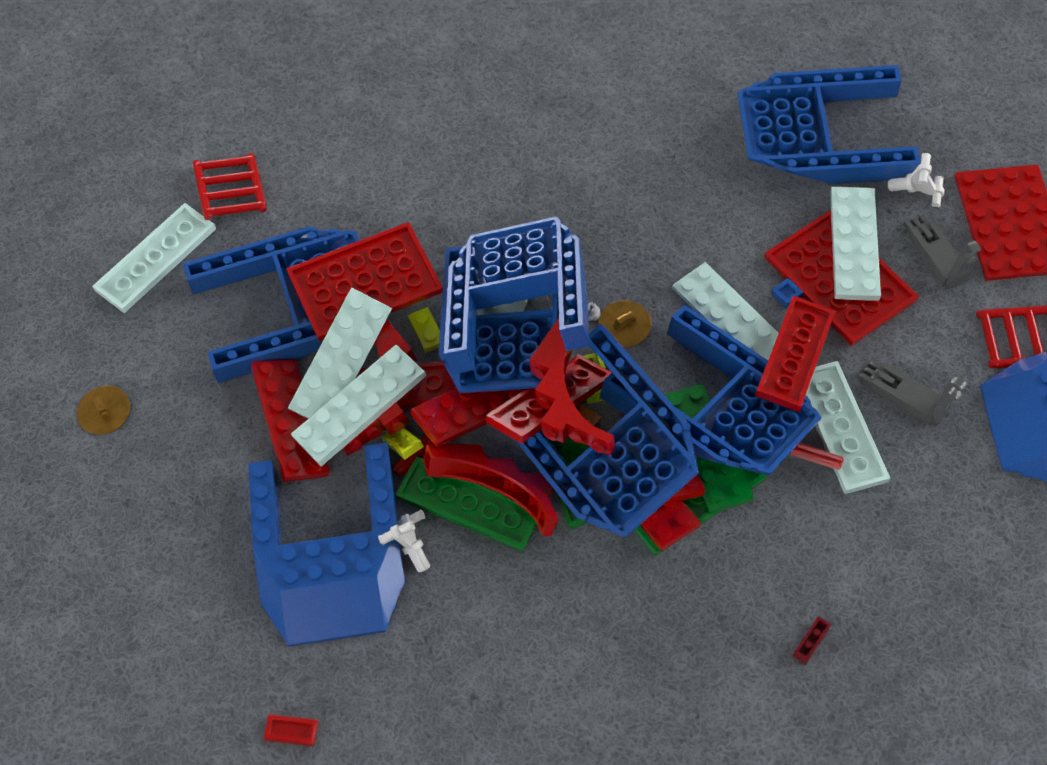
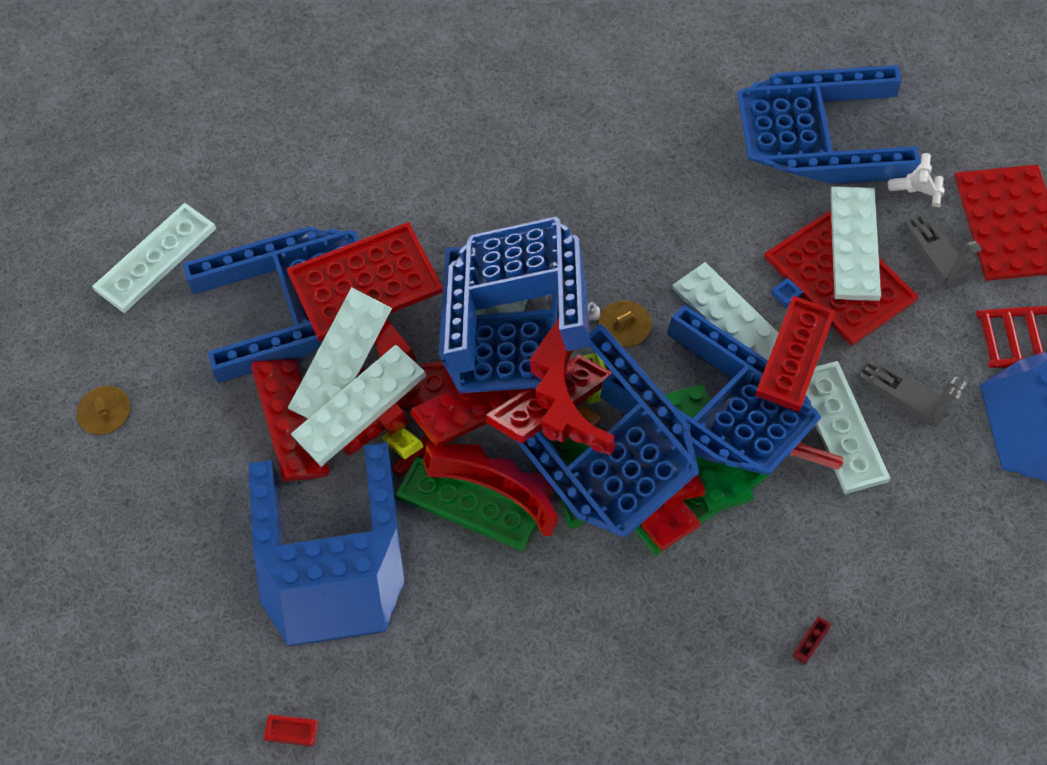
(252, 174): red bar -> none
(406, 536): white axle -> none
(425, 329): neon yellow plate -> none

